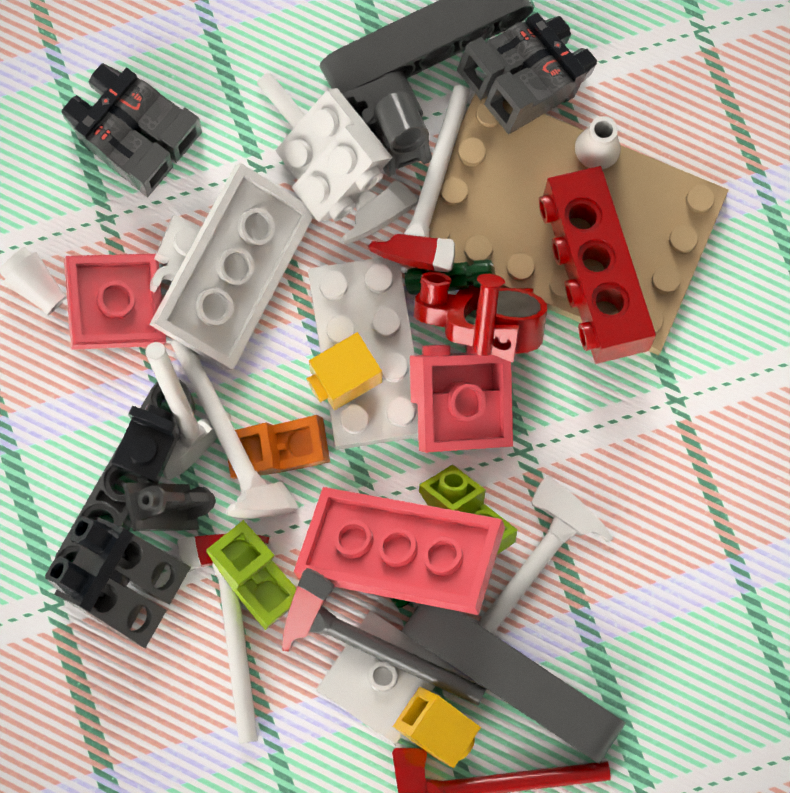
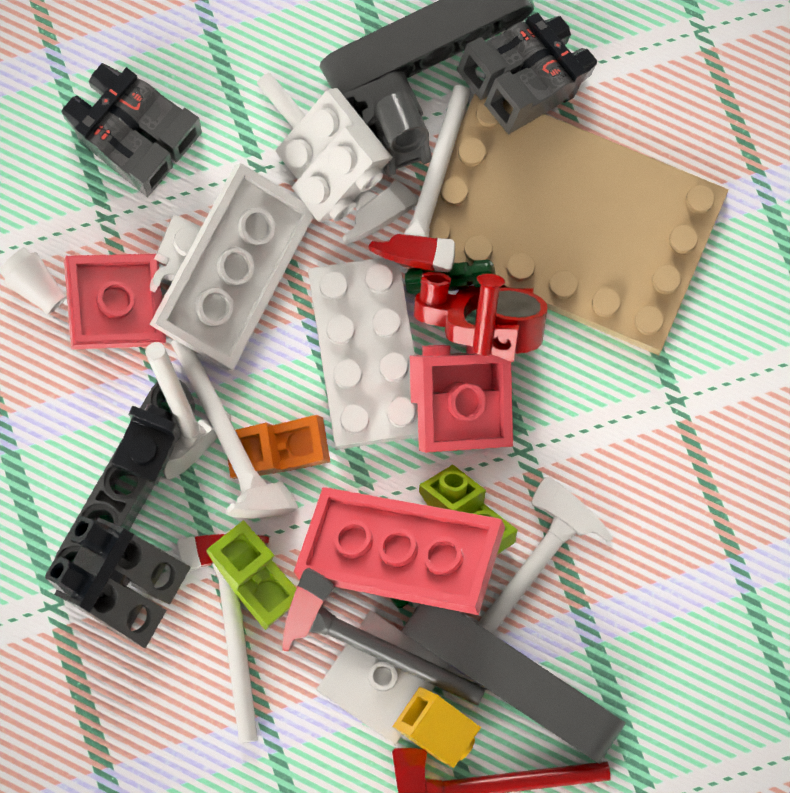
(166, 506): dark grey hinge -> none
(343, 372): yellow brick -> none
(587, 197): red brick -> none
(598, 143): white cone -> none

